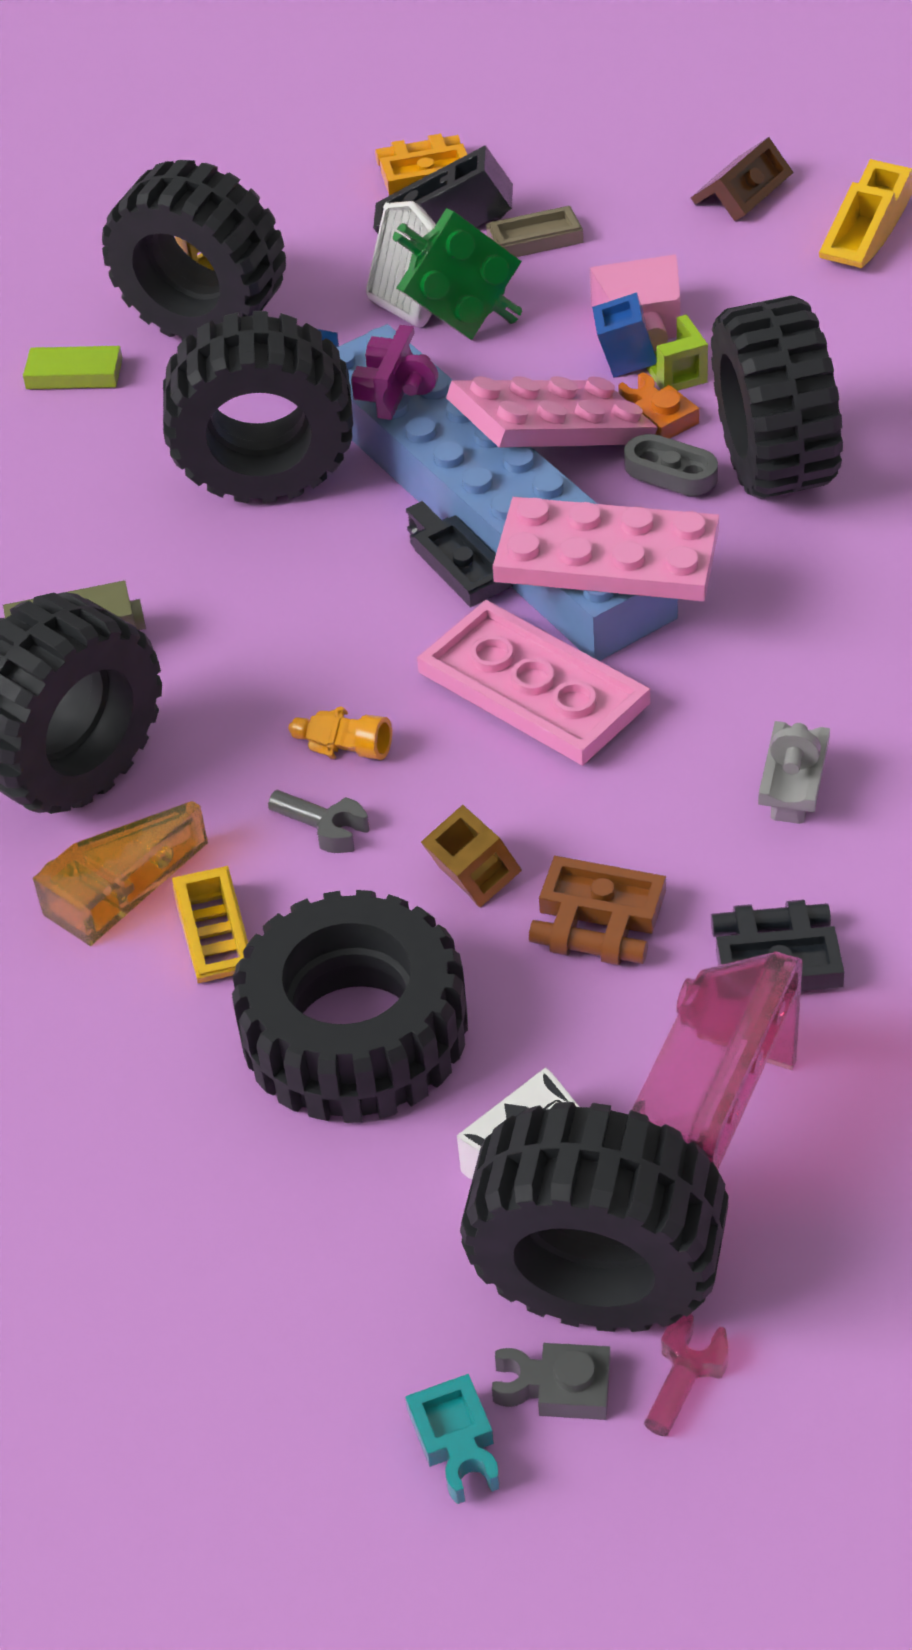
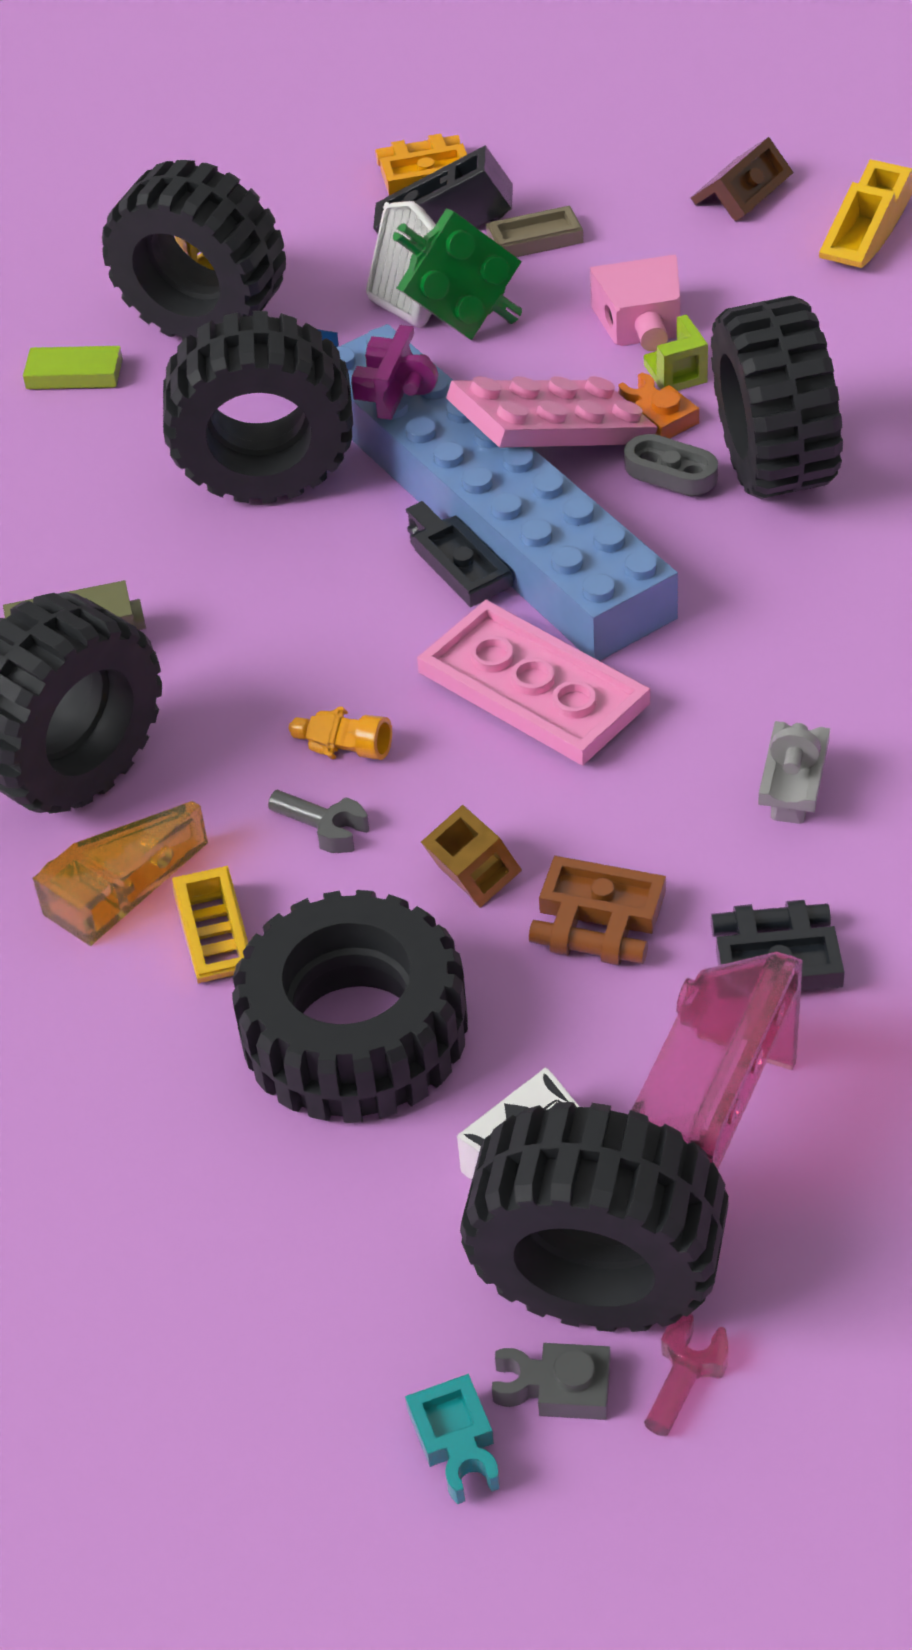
(607, 548): bright pink plate -> none
(624, 335): blue panel -> none

